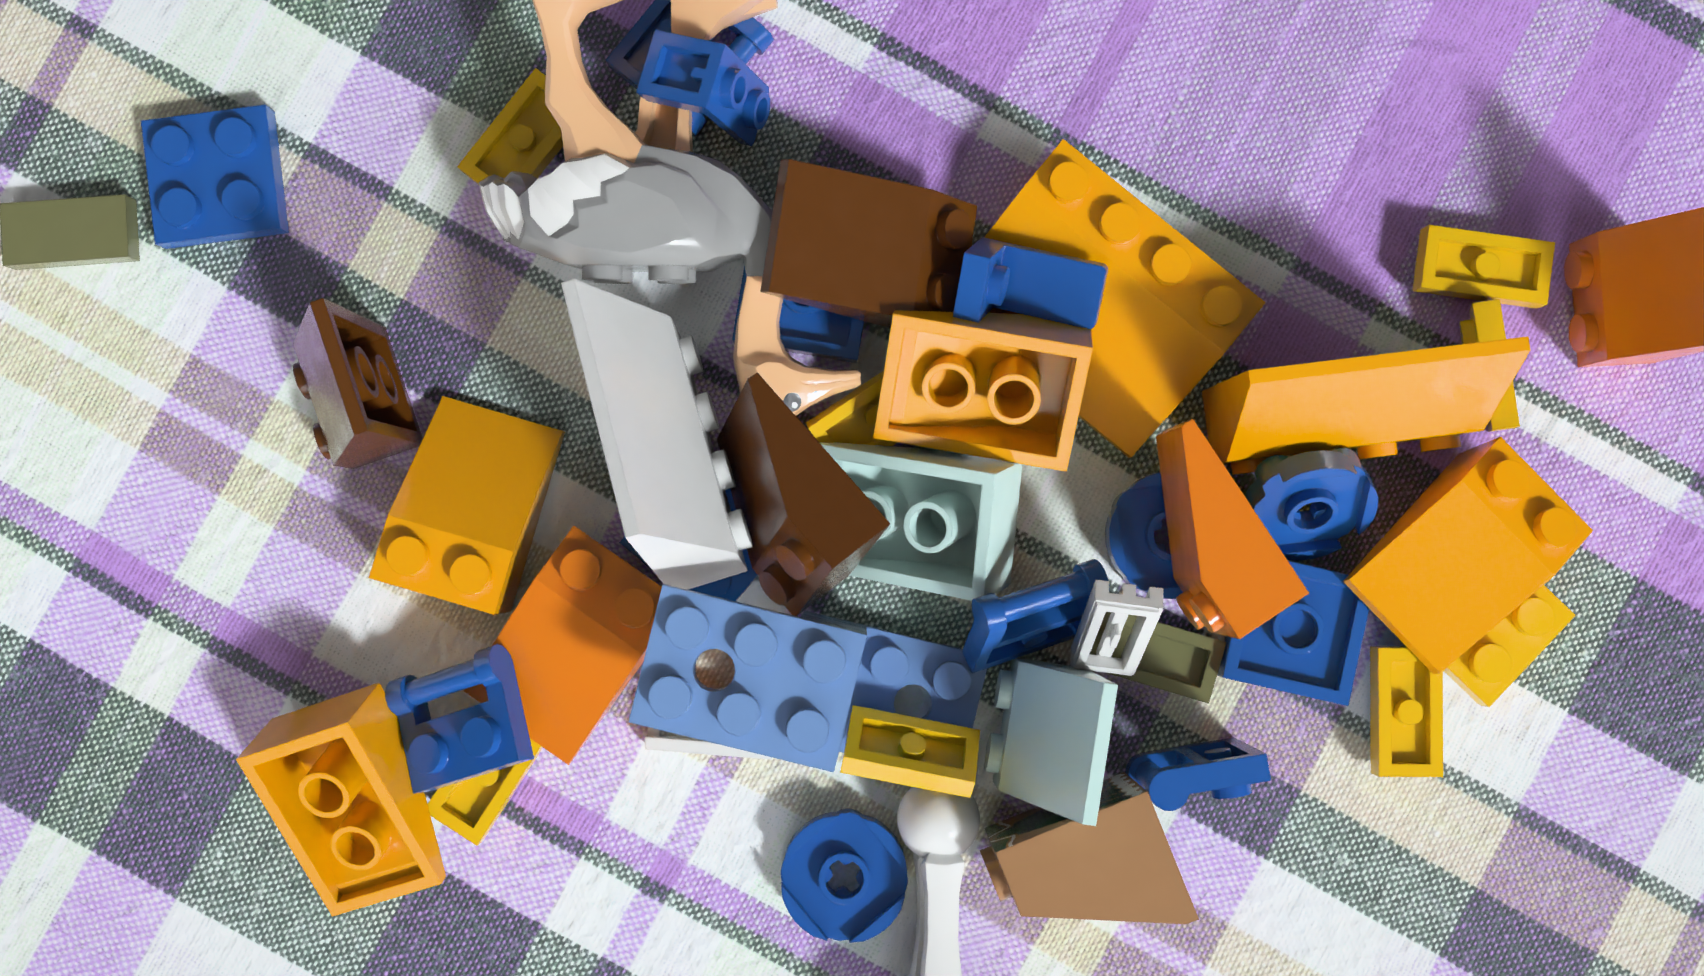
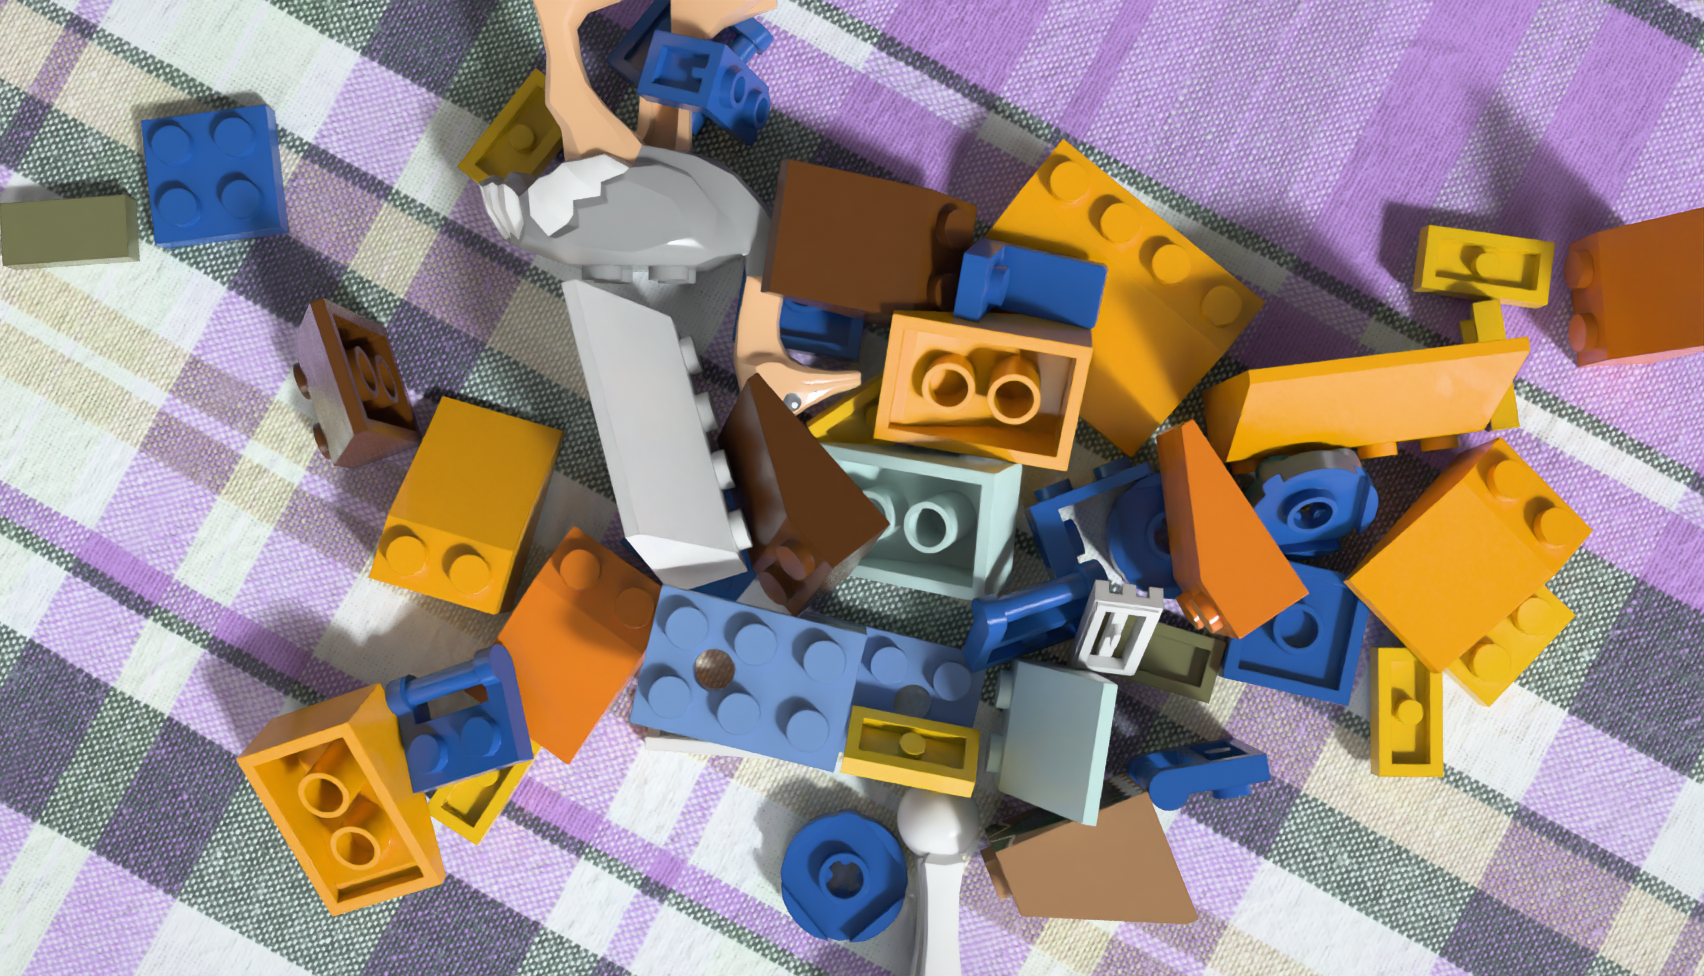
(1059, 539): none -> blue bracket

